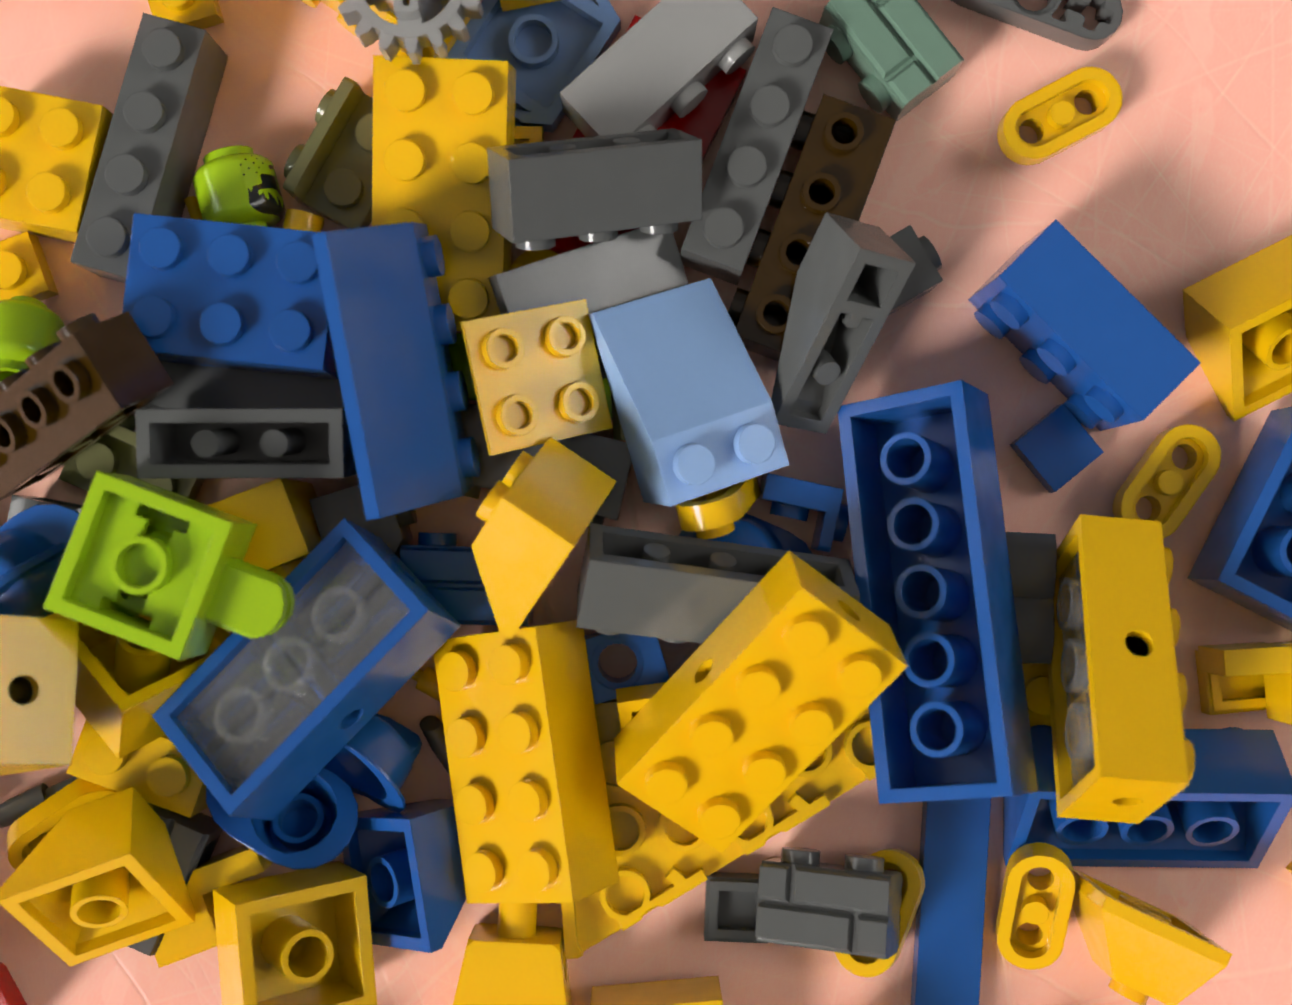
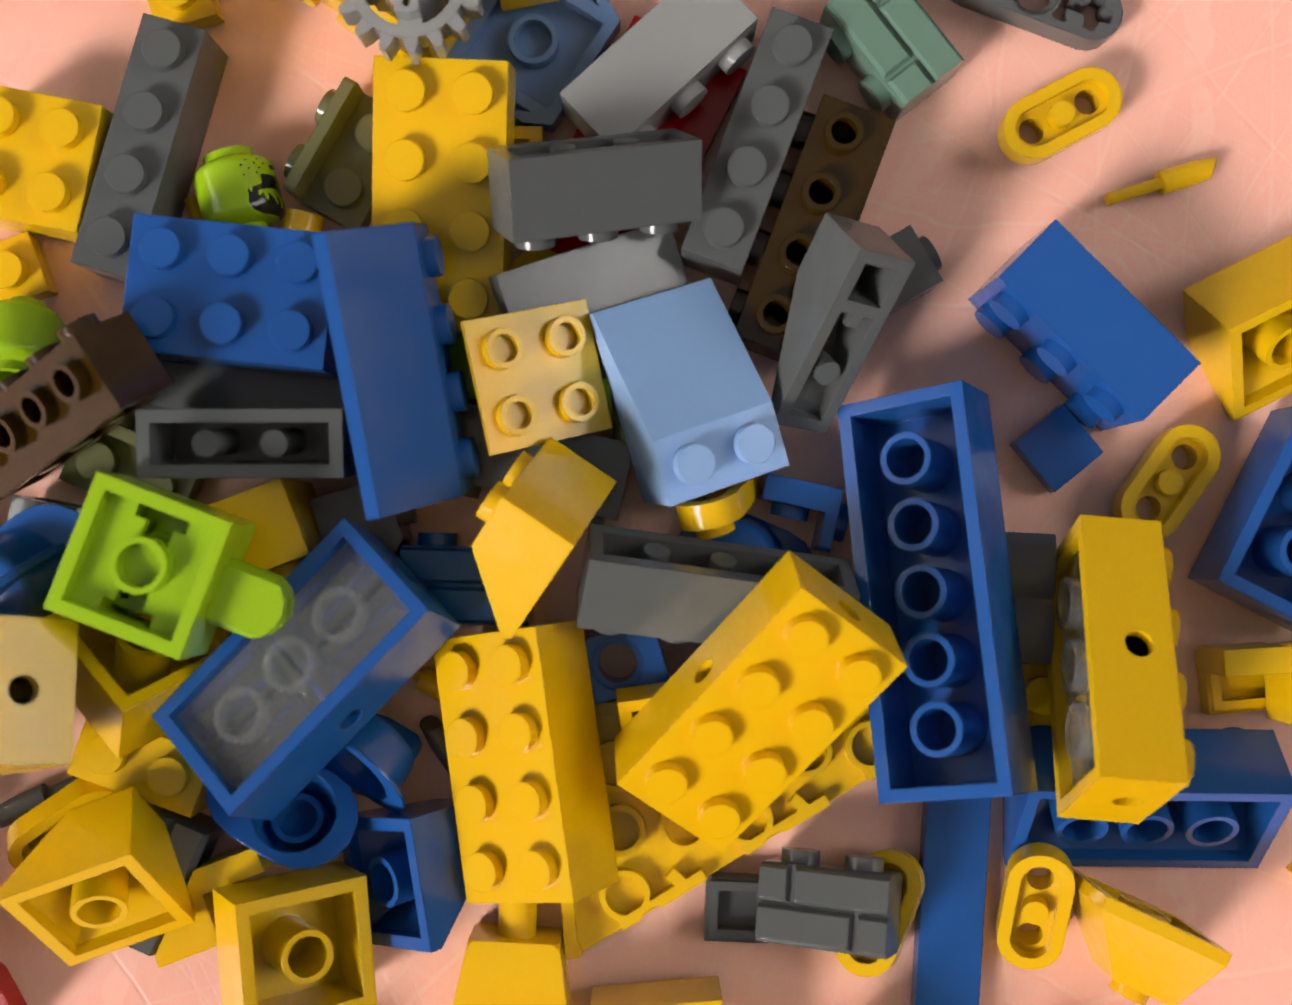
(1167, 180): none -> yellow piece

